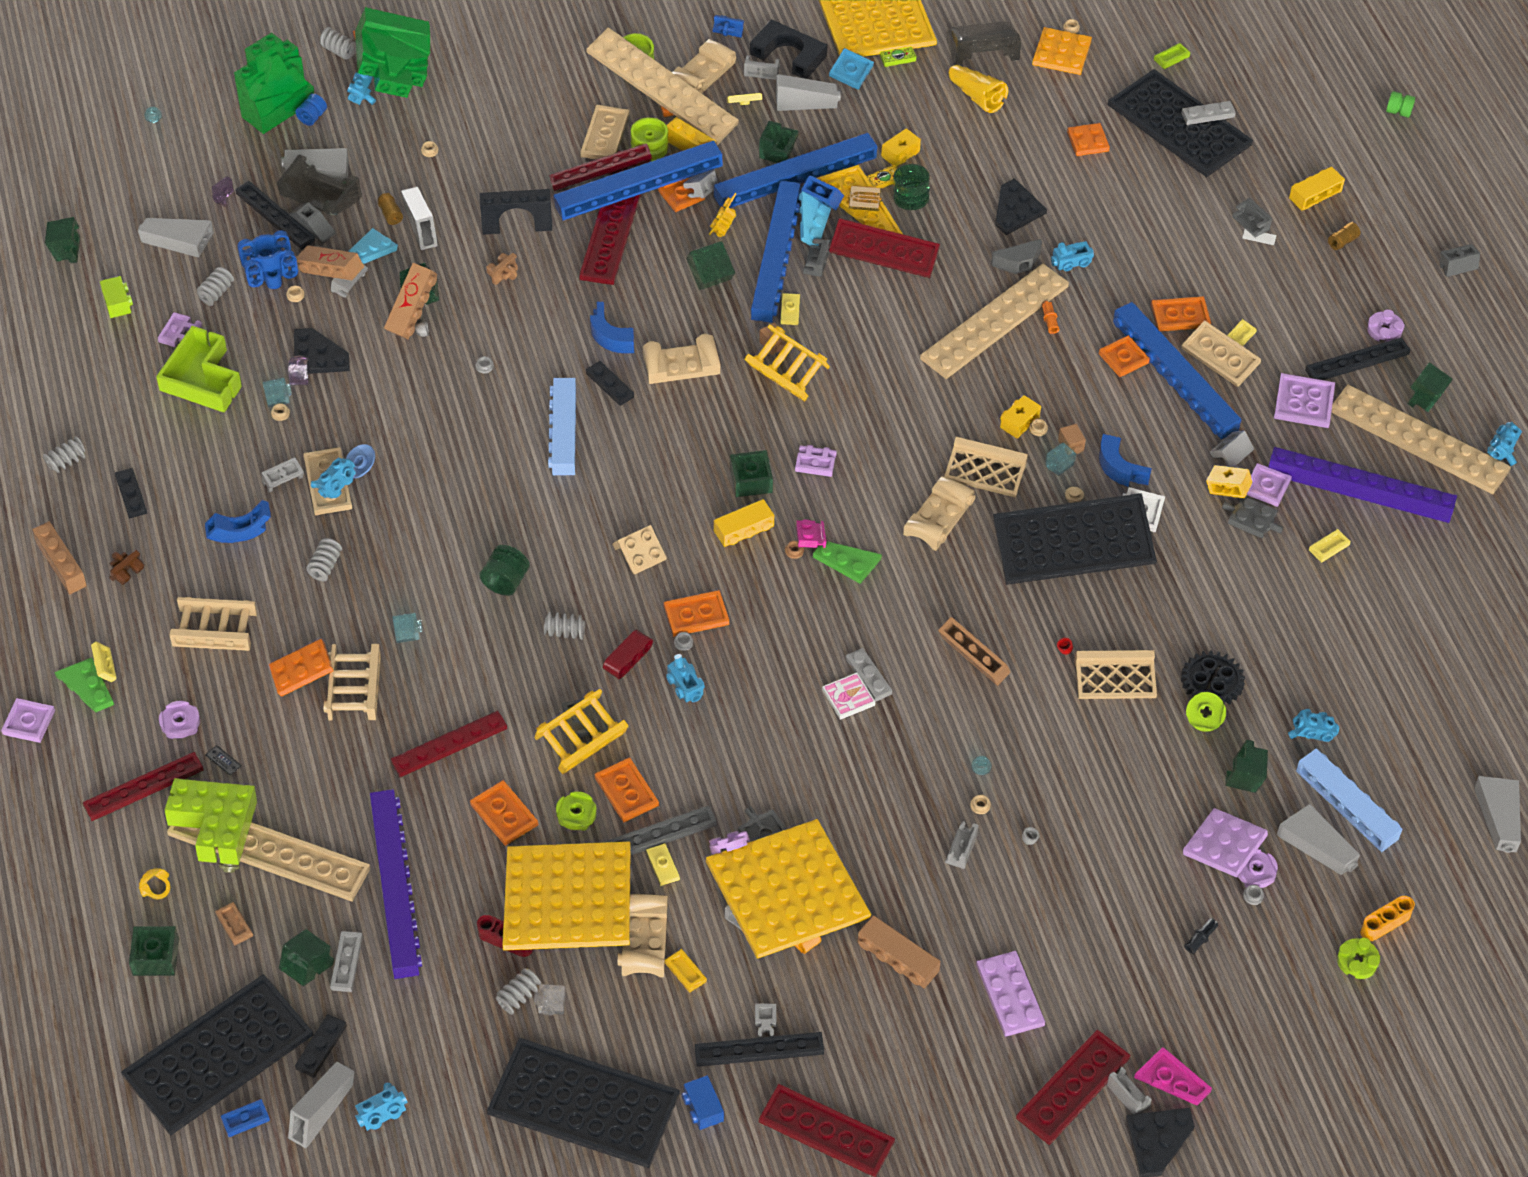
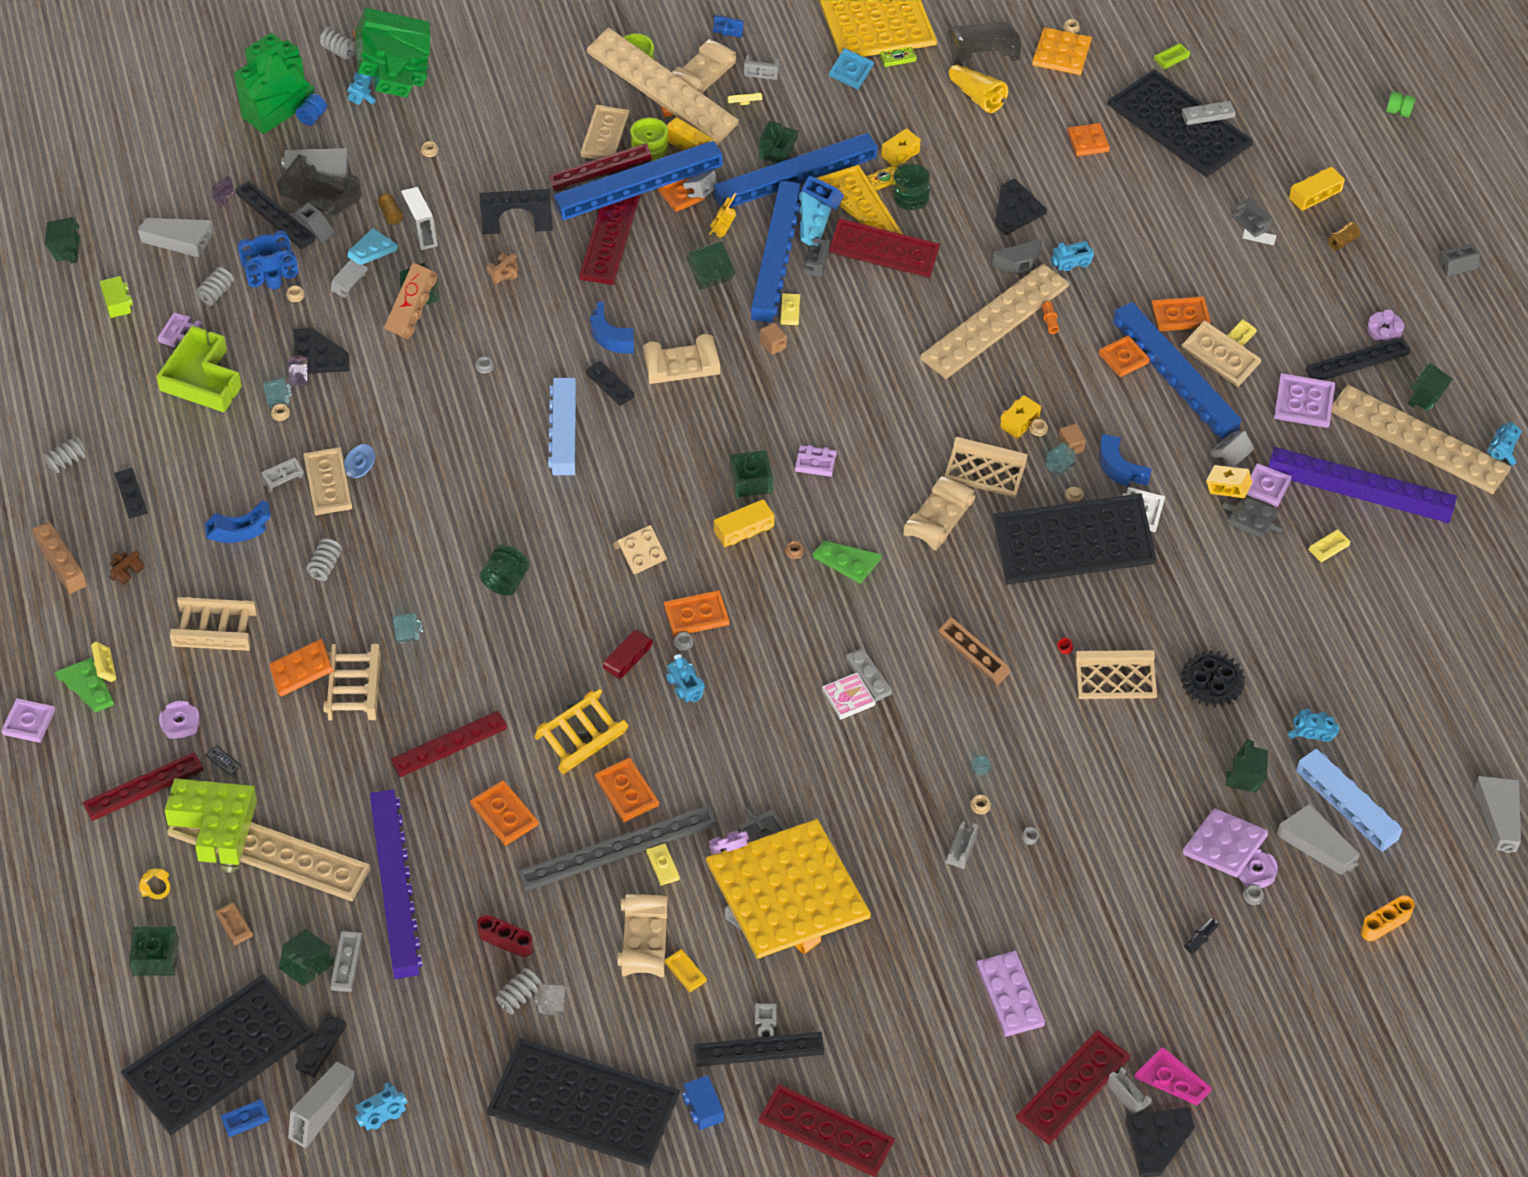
(153, 114): clear light blue plate -> none
(329, 262): medium nougat brick -> none
(335, 478): dark azure brick -> none
(422, 329): light grey hinge -> none
(564, 626): light grey piece -> none
(567, 896): yellow plate -> none
(578, 821): lime plate -> none
(777, 35): black arch -> none
(785, 379): yellow fence -> none
(805, 94): light grey slope -> none
(810, 533): dark pink plate -> none
(864, 198): piece -> none
(898, 952): medium nougat brick -> none
(1215, 705): lime plate -> none
(1363, 948): lime plate -> none

